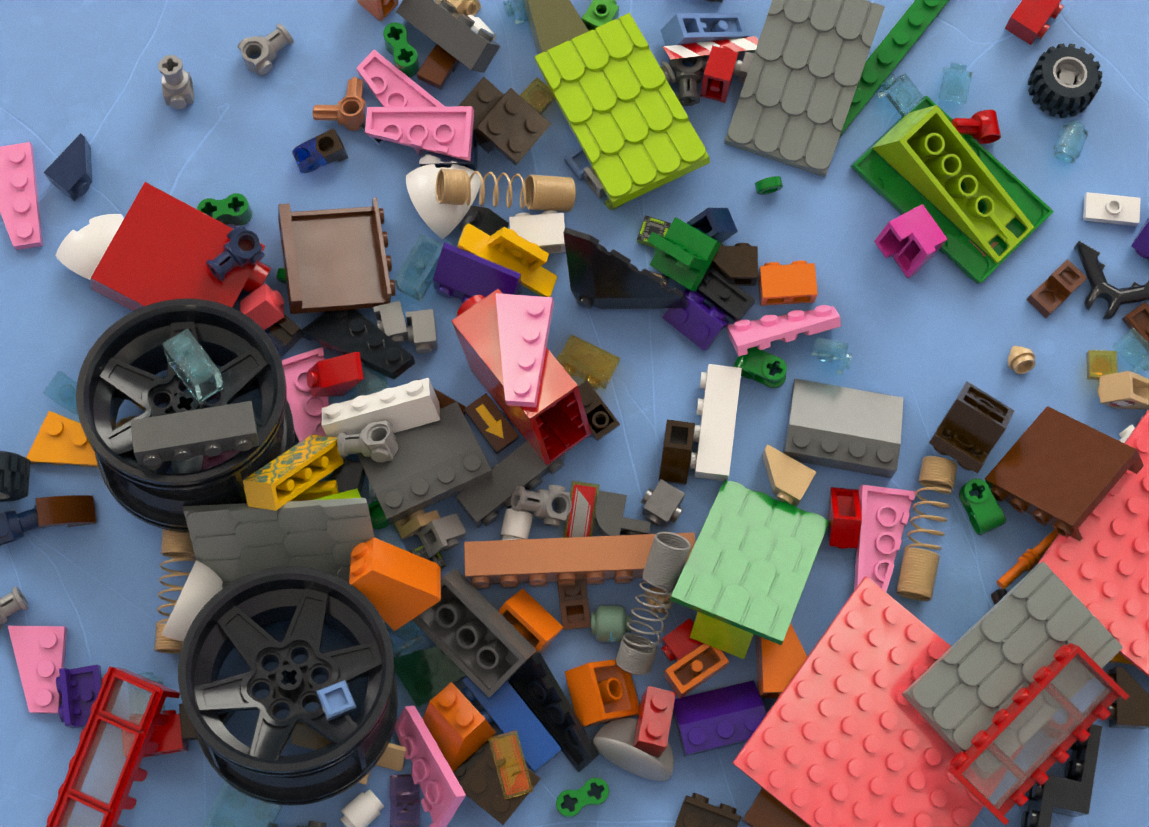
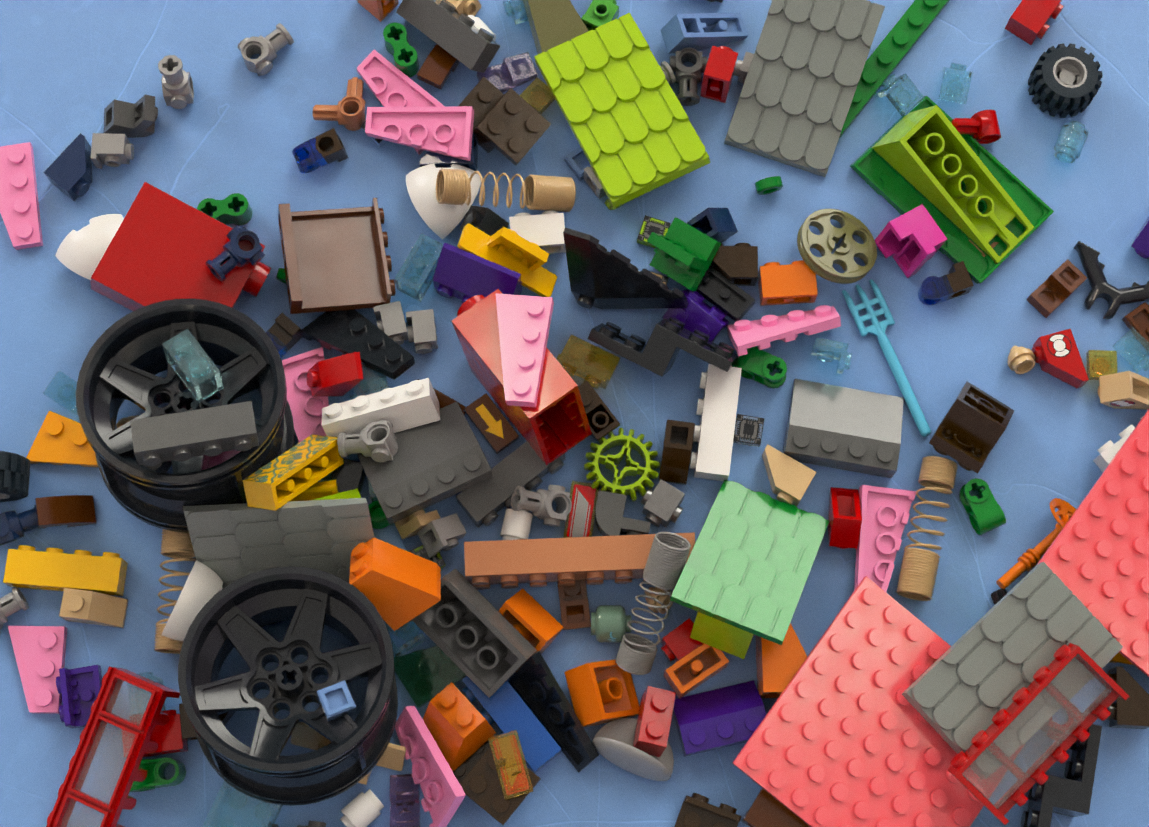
(60, 570): none -> yellow brick
(93, 608): none -> tan slope
(111, 150): none -> light grey brick
(130, 118): none -> dark grey brick
(155, 774): none -> green piece
(263, 306): coral brick -> none
(511, 73): none -> clear purple slope
(582, 797): green axle -> none
(633, 470): none -> lime gear
(663, 346): none -> black bracket
(704, 48): sticker -> none
(748, 430): none -> tile
(826, 243): none -> olive wedge
(878, 329): none -> medium azure piece
(943, 288): none -> leg
(1060, 357): none -> red slope
(1061, 471): reddish brown panel -> none
(1111, 209): white plate -> none

